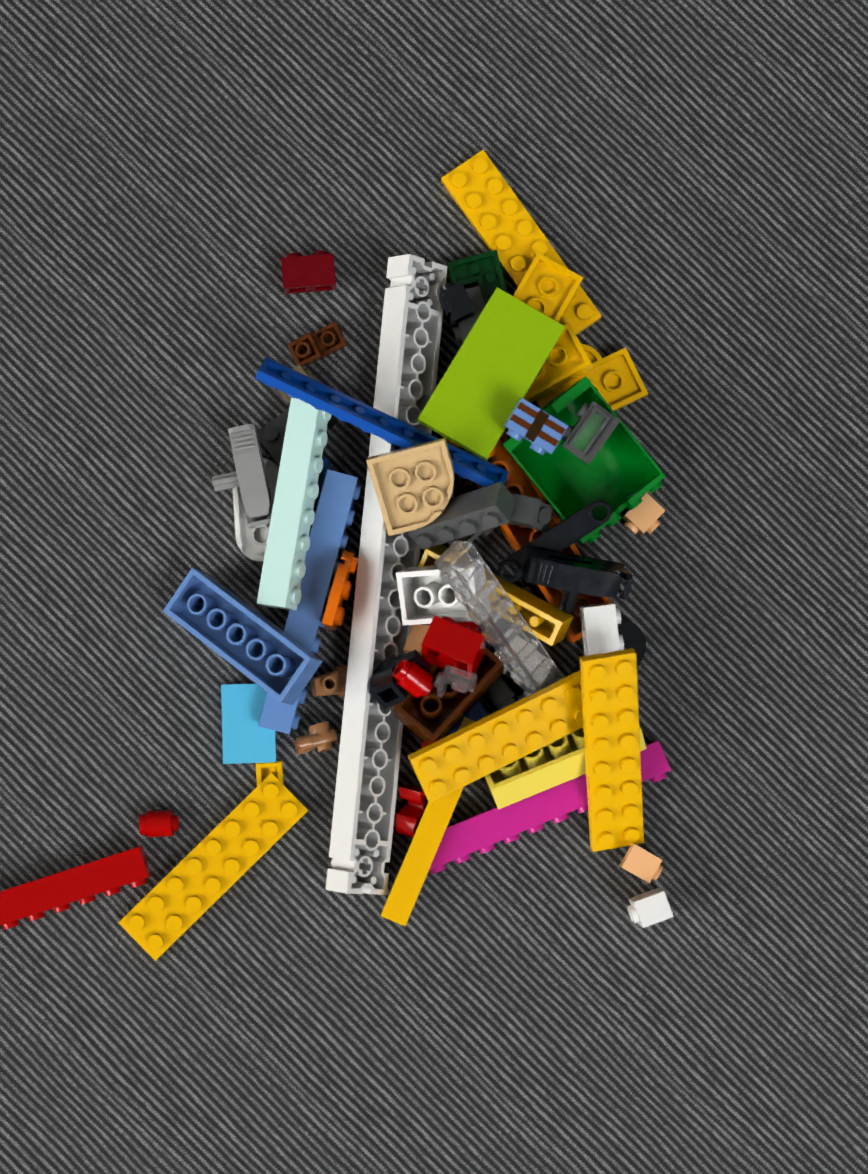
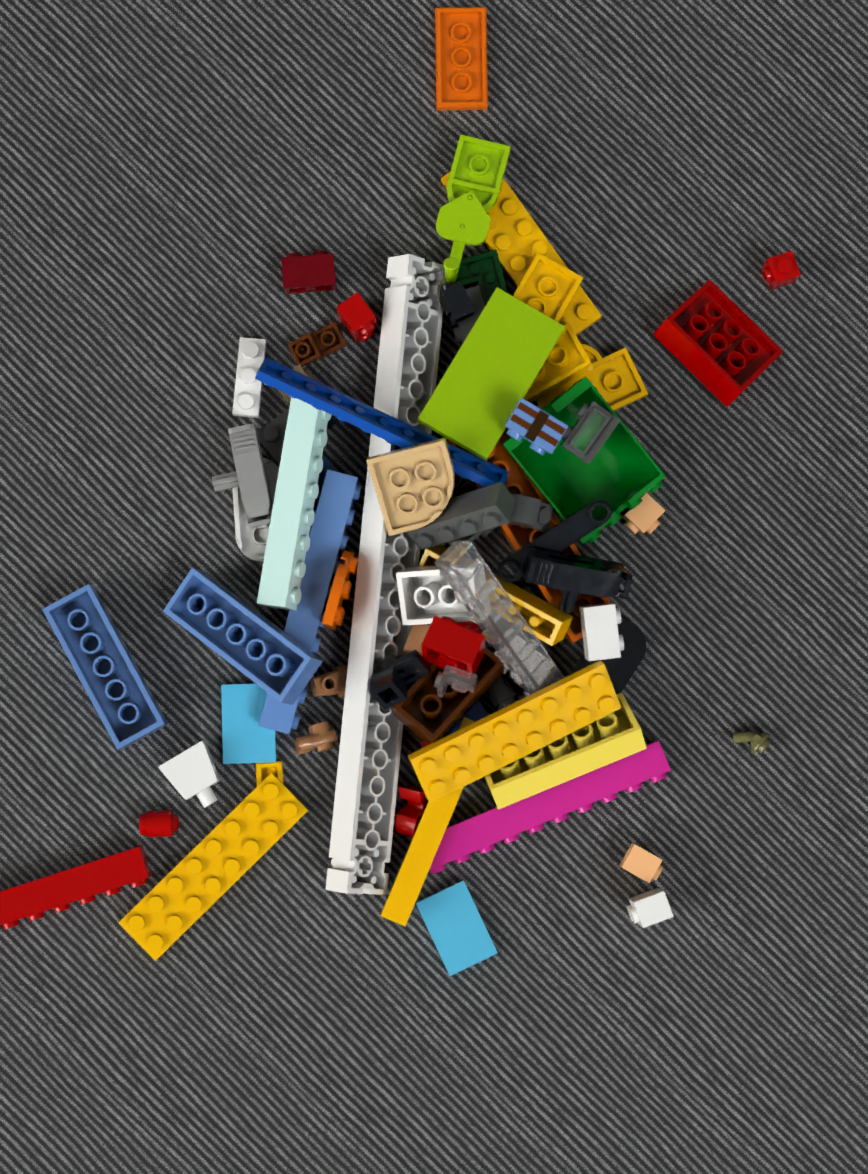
(105, 667): none -> medium blue brick
(193, 773): none -> white torso
(247, 388): none -> white plate
(357, 318): none -> red brick
(413, 678): red brick -> none
(456, 928): none -> medium azure tile
(461, 58): none -> orange tile
(471, 193): none -> lime plate
(612, 749): yellow plate -> none
(717, 343): none -> red slope
(758, 742): none -> olive plate
(781, 270): none -> red brick

